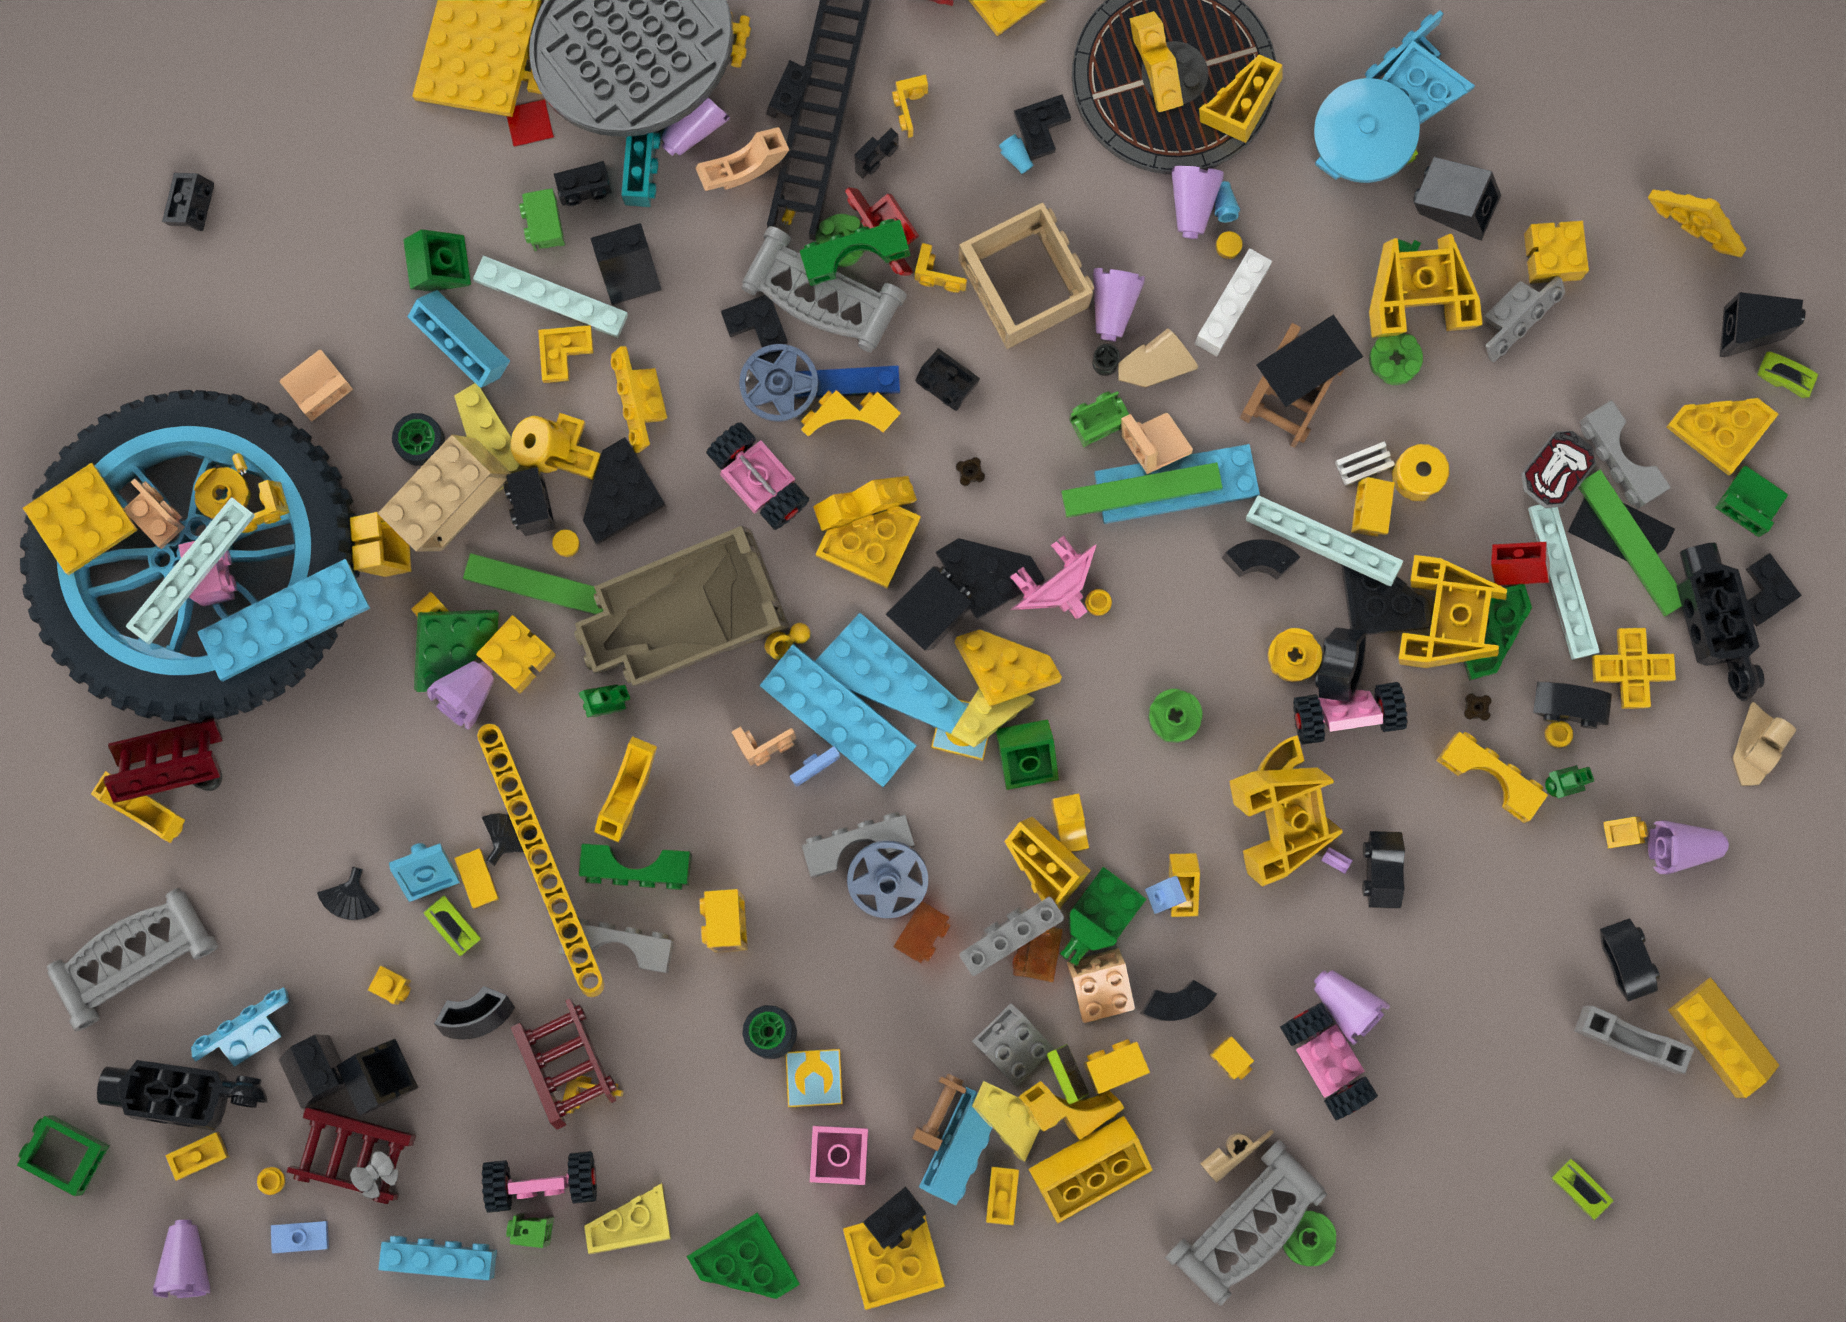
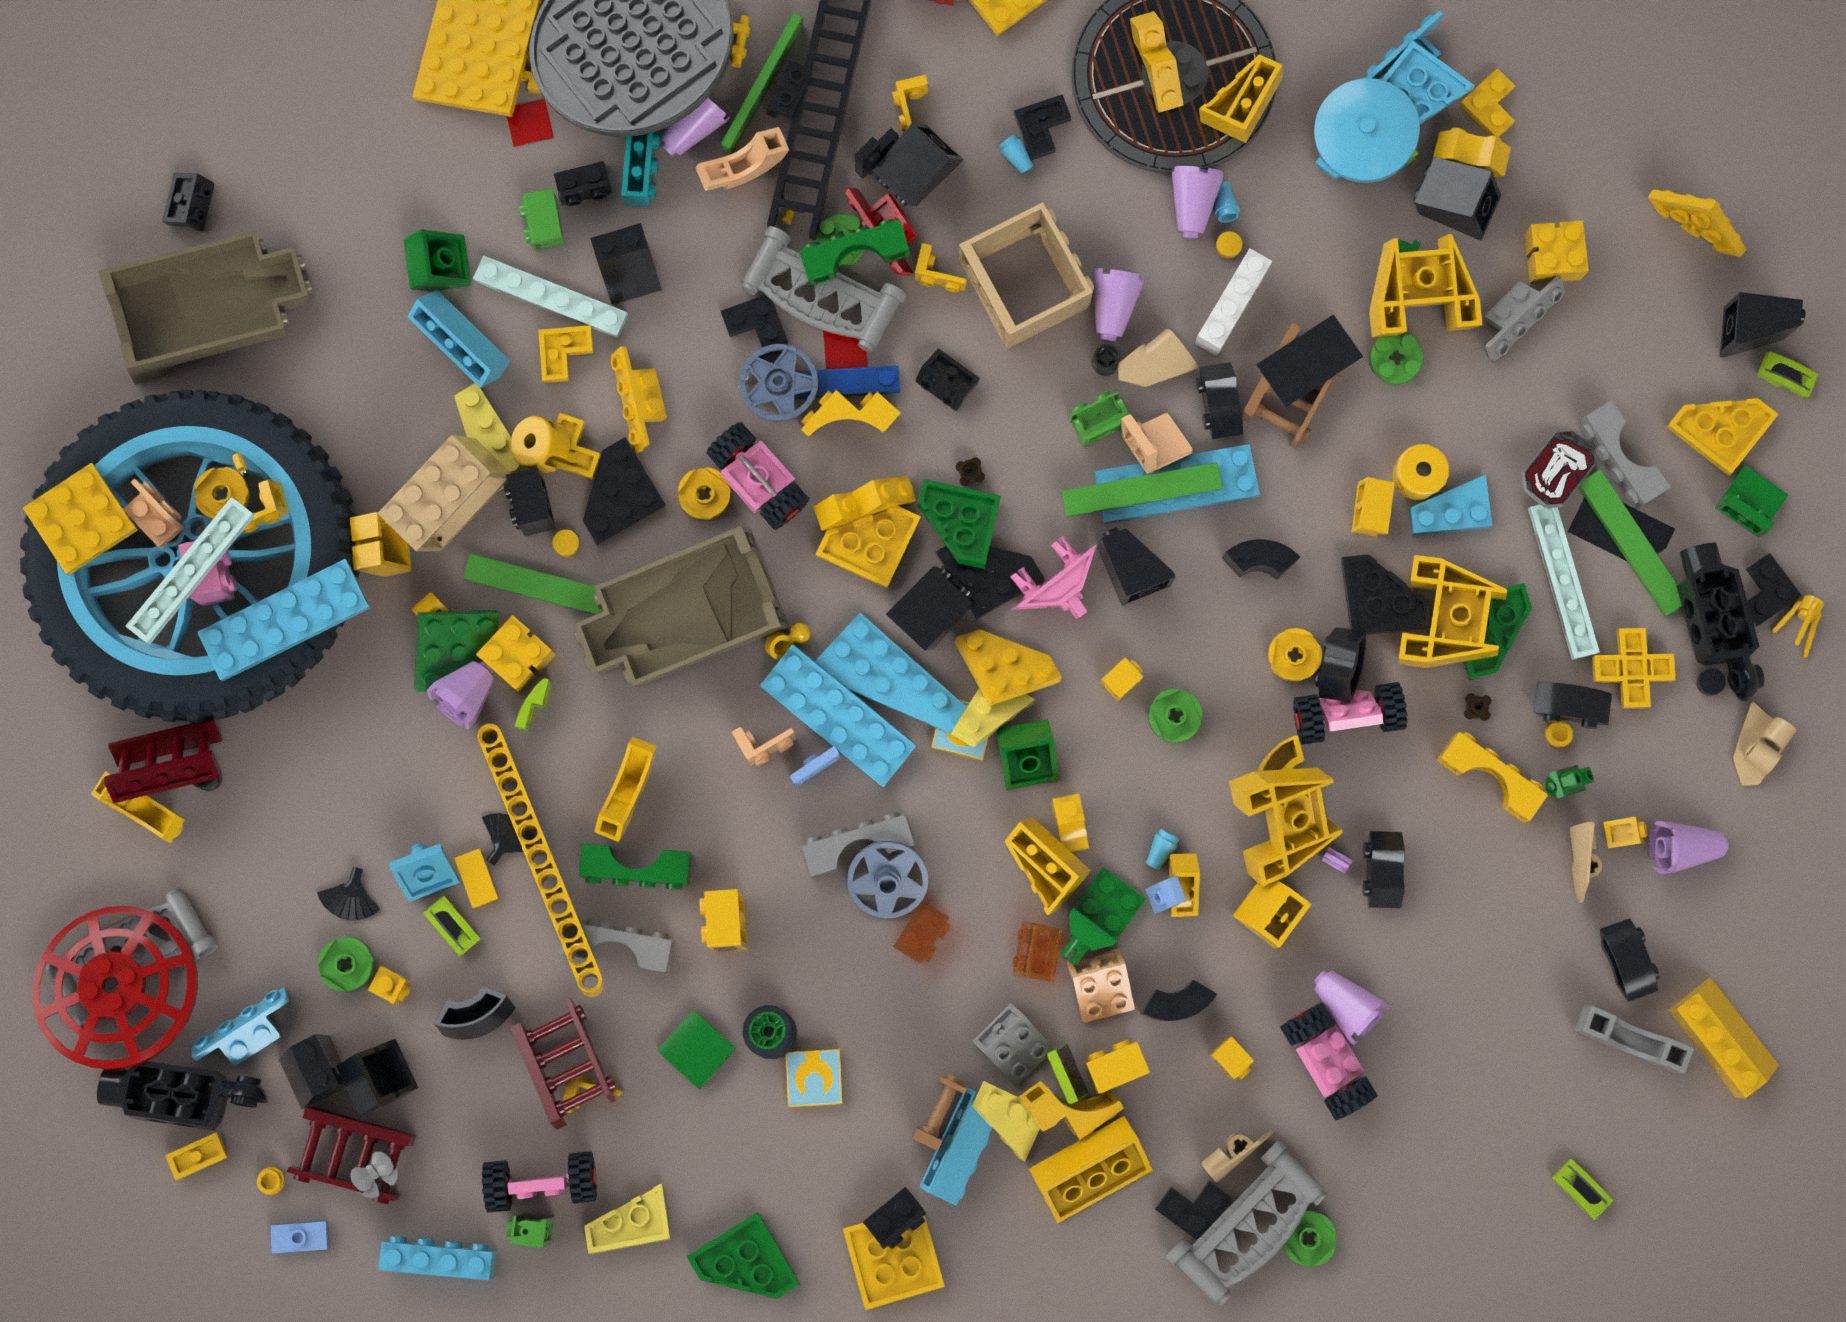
(86, 1168): green window -> none
(125, 998): none -> red dish
(182, 1263): lavender cone -> none
(202, 302): none -> dark tan panel
(316, 385): light nougat bracket -> none
(330, 968): none -> bright green plate
(410, 428): wheel -> none
(537, 698): none -> lime slope
(604, 700): green hips -> none
(696, 1049): none -> green slope
(708, 508): none -> yellow plate
(762, 84): none -> bright green tile
(839, 1155): bright pink brick -> none
(843, 352): none -> red sticker
(916, 164): none -> black slope
(961, 519): none -> green plate
(1002, 1195): yellow plate -> none
(1010, 935): light grey bracket -> none
(1098, 602): yellow plate -> none
(1122, 678): none -> yellow brick
(1132, 566): none -> black slope
(1162, 845): none -> medium azure cone
(1197, 1216): none -> black plate
(1220, 400): none -> black brick
(1272, 912): none -> yellow slope
(1324, 540): light aqua plate -> none
(1384, 455): white tile -> none
(1455, 510): none -> medium azure wing
(1473, 150): none -> yellow brick
(1484, 107): none -> yellow plate
(1520, 563): red brick -> none
(1583, 844): none -> tan panel
(1711, 682): none -> black tile
(1809, 612): none -> yellow plant

